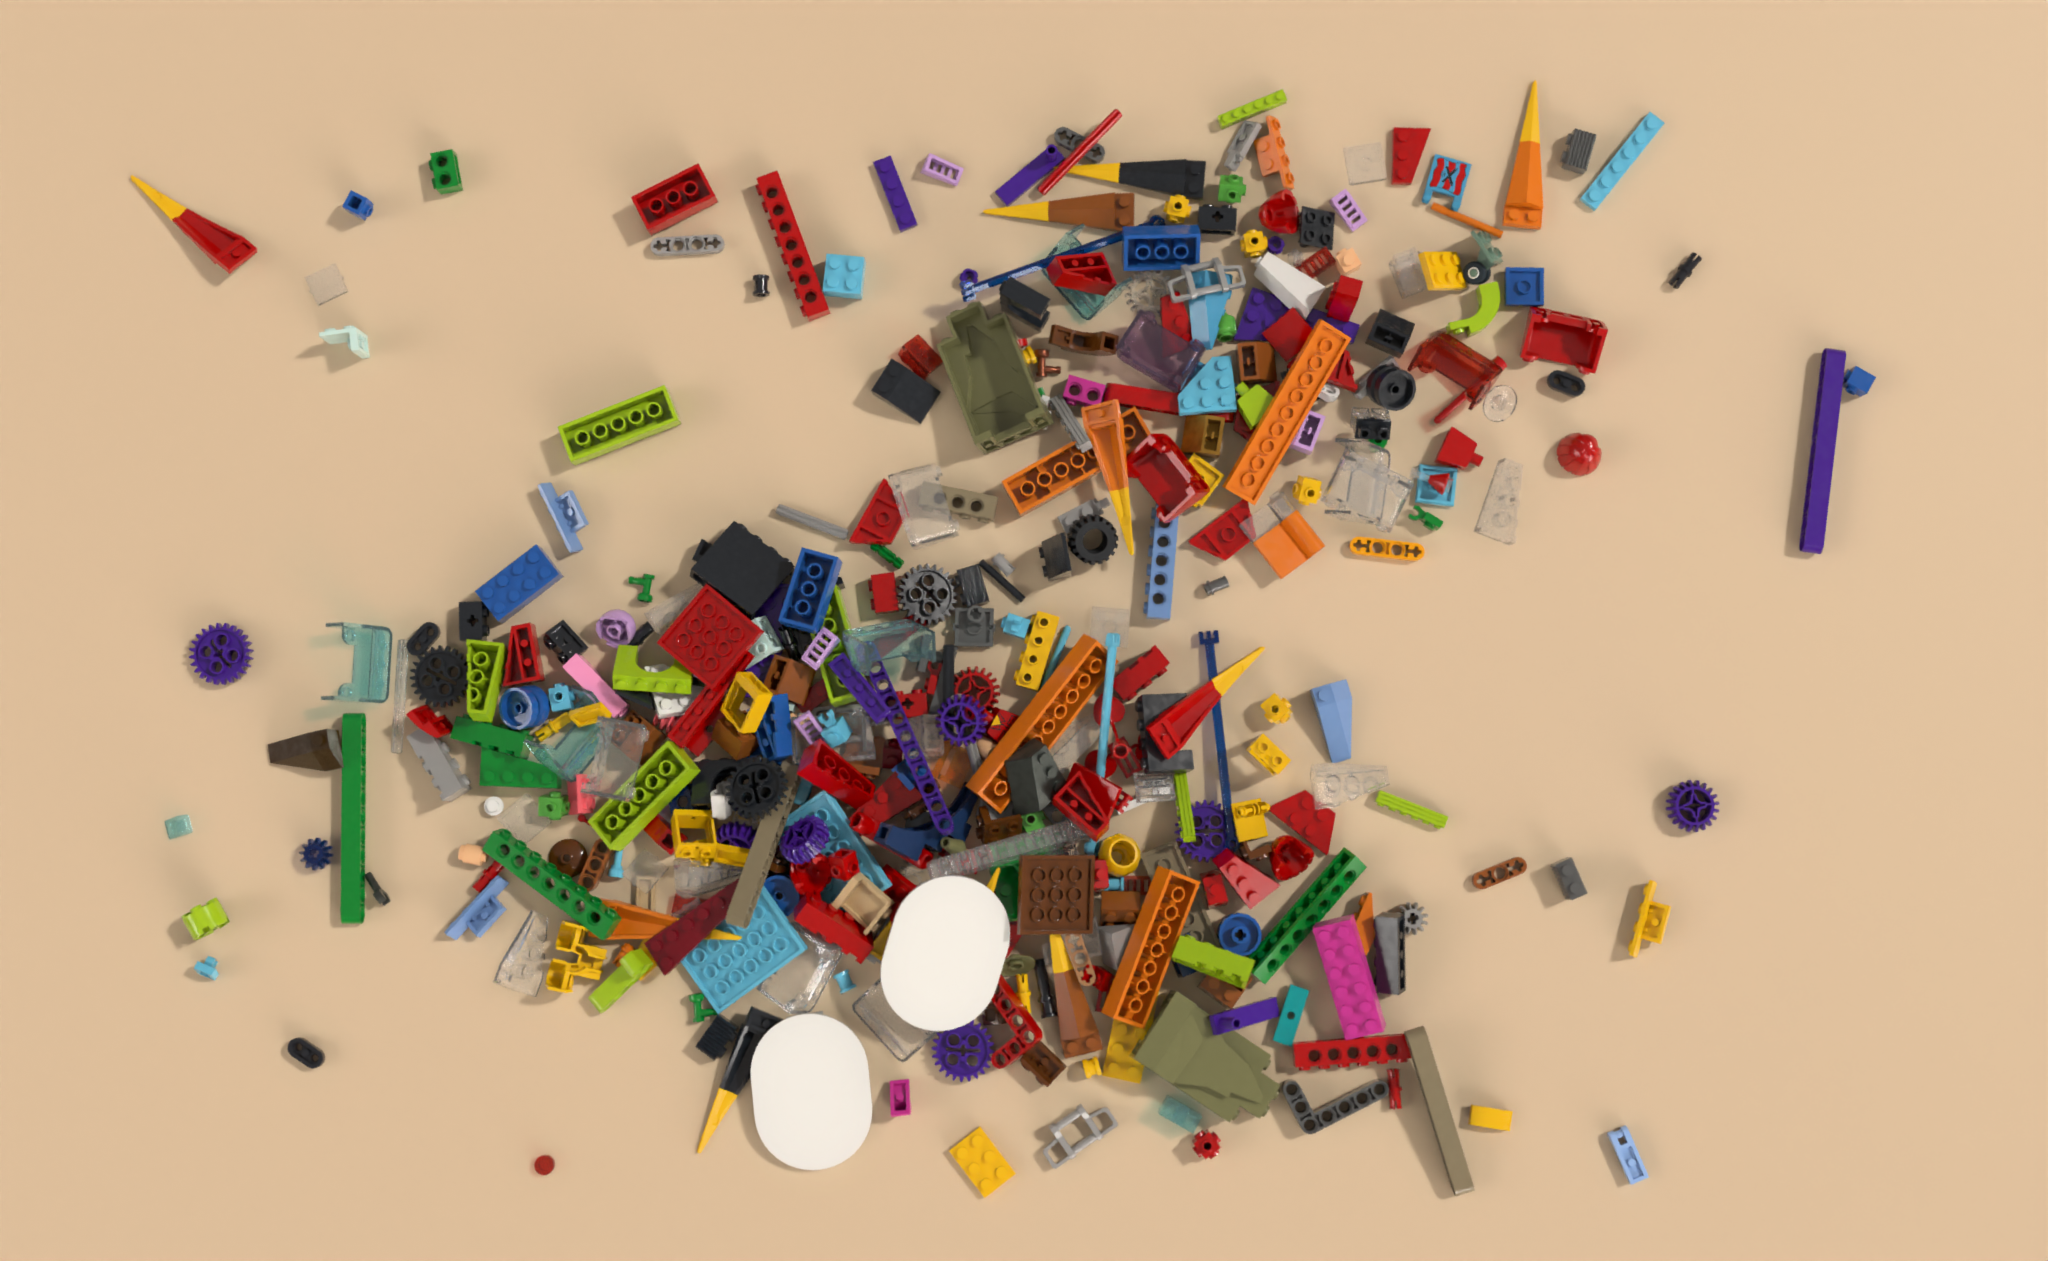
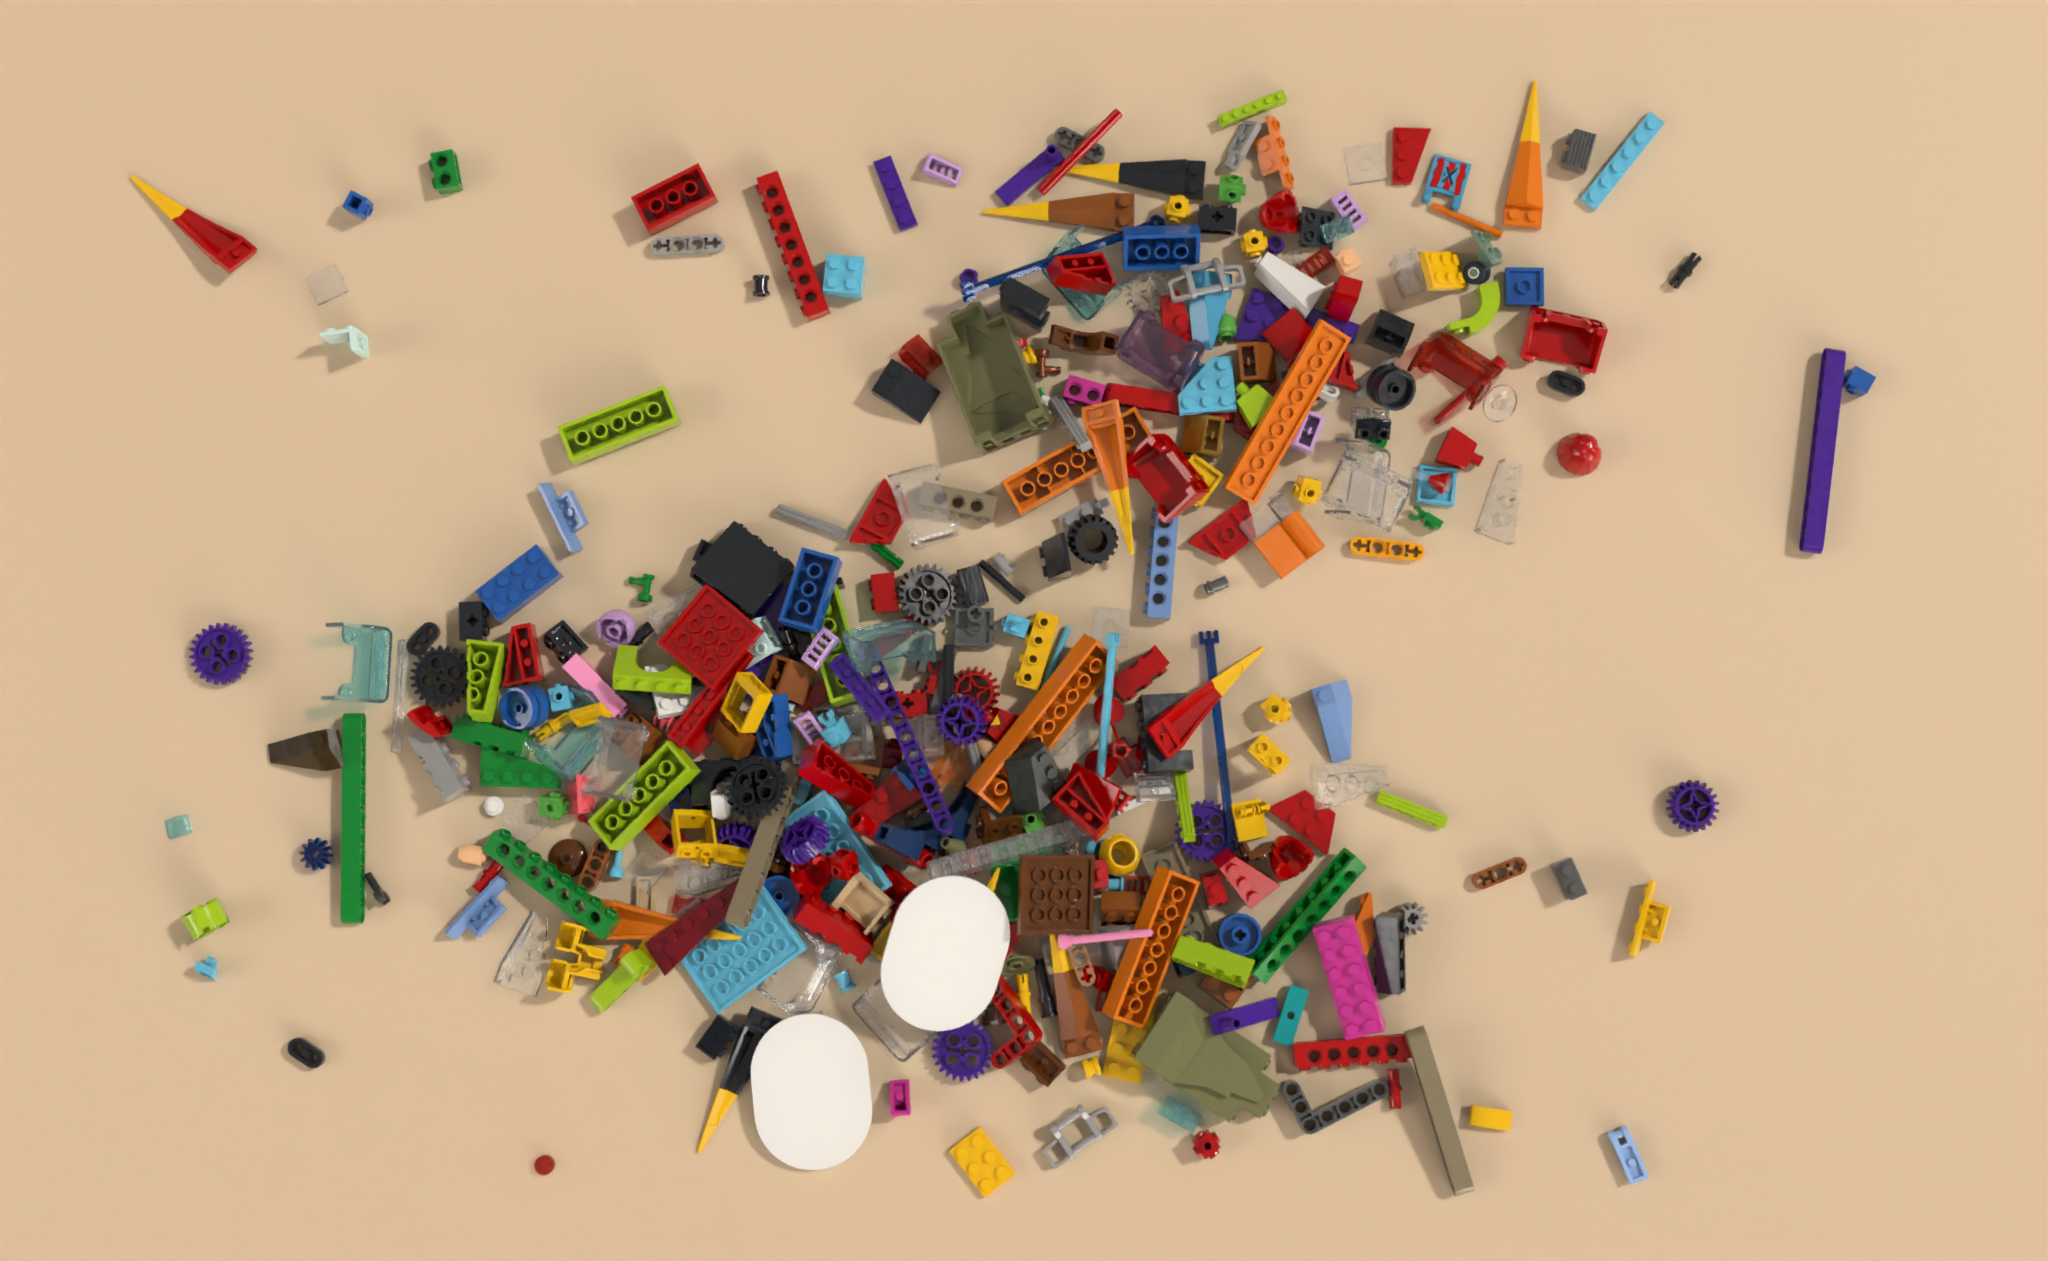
(700, 1013): green piece -> none
(1066, 941): none -> bright pink piece
(1337, 229): none -> clear light blue brick

